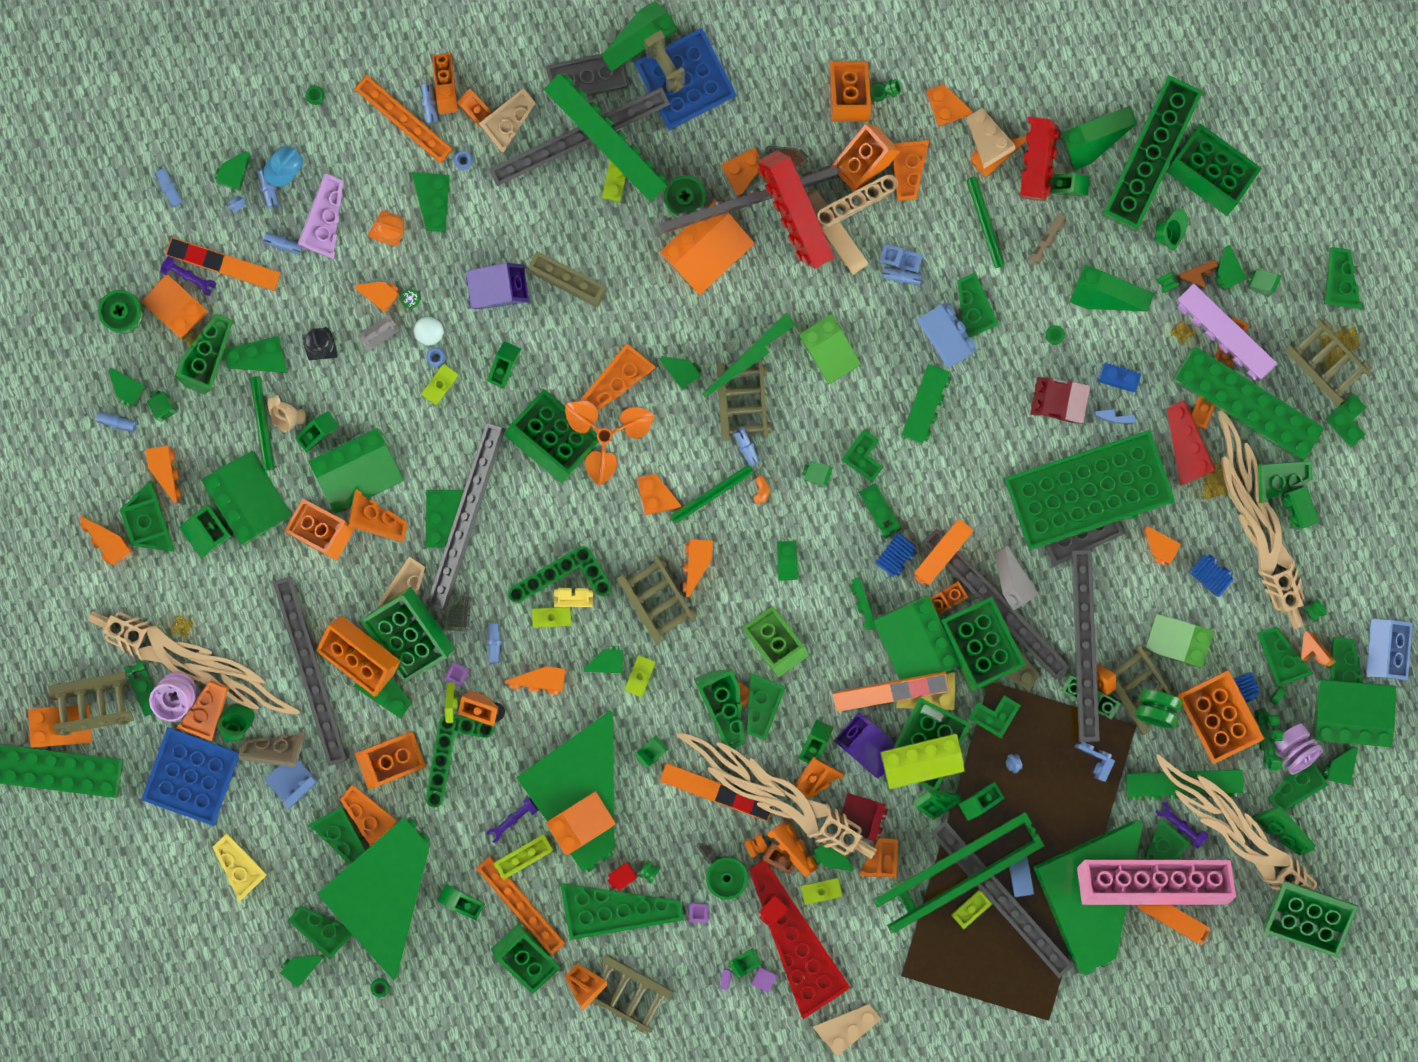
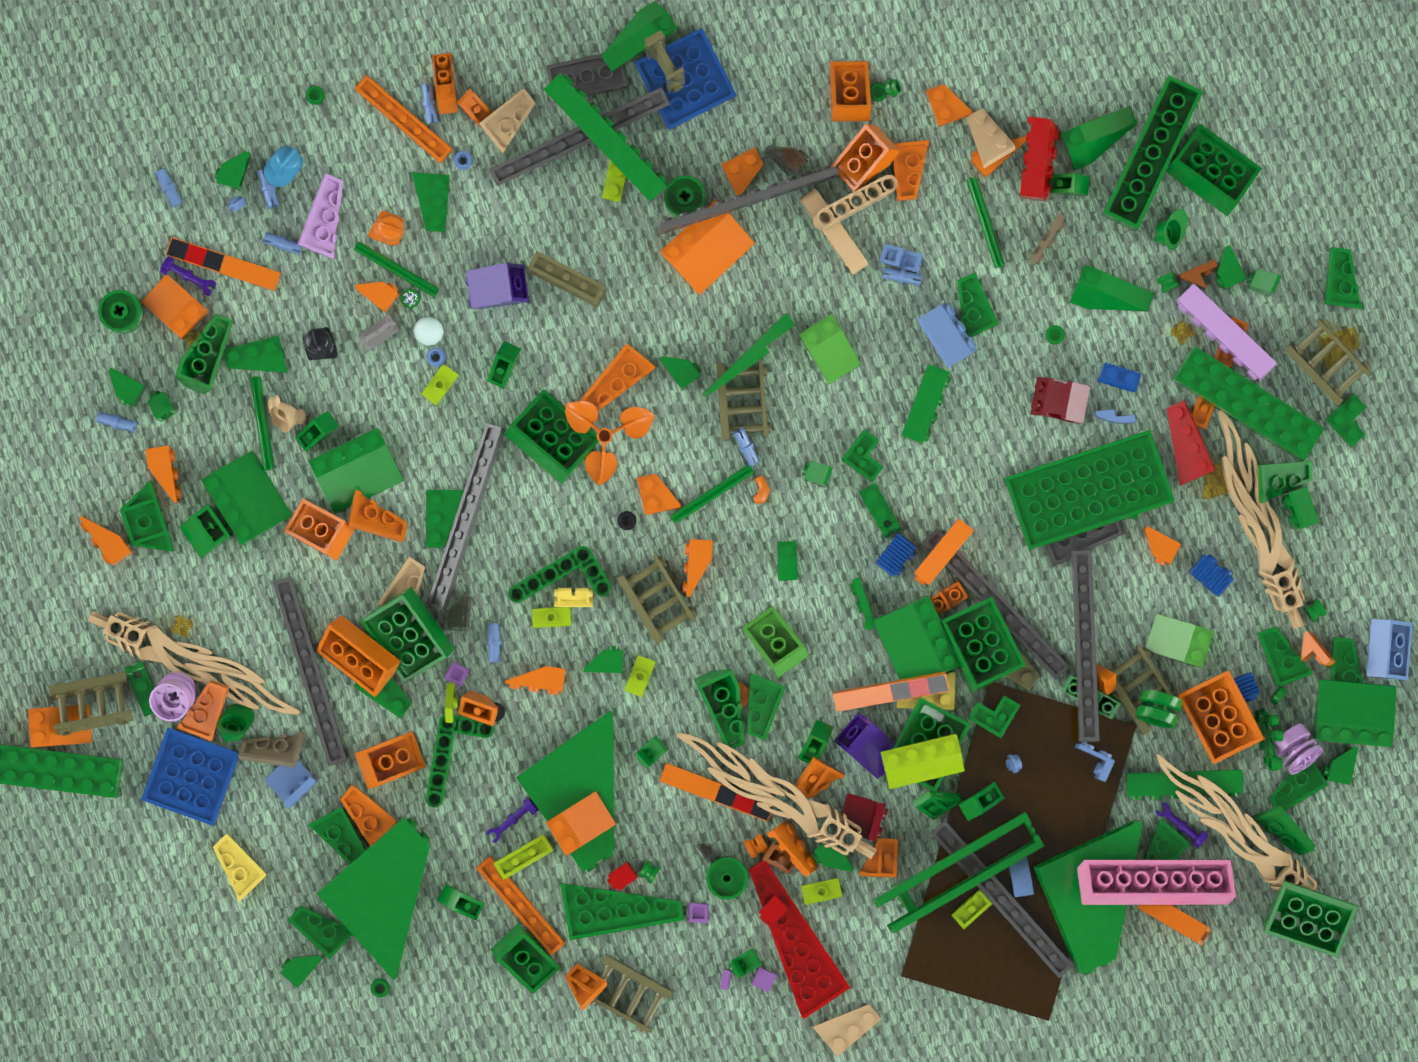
(396, 269): none -> green axle
(626, 526): none -> black plate
(795, 209): red brick -> none
(1013, 580): light grey slope -> none

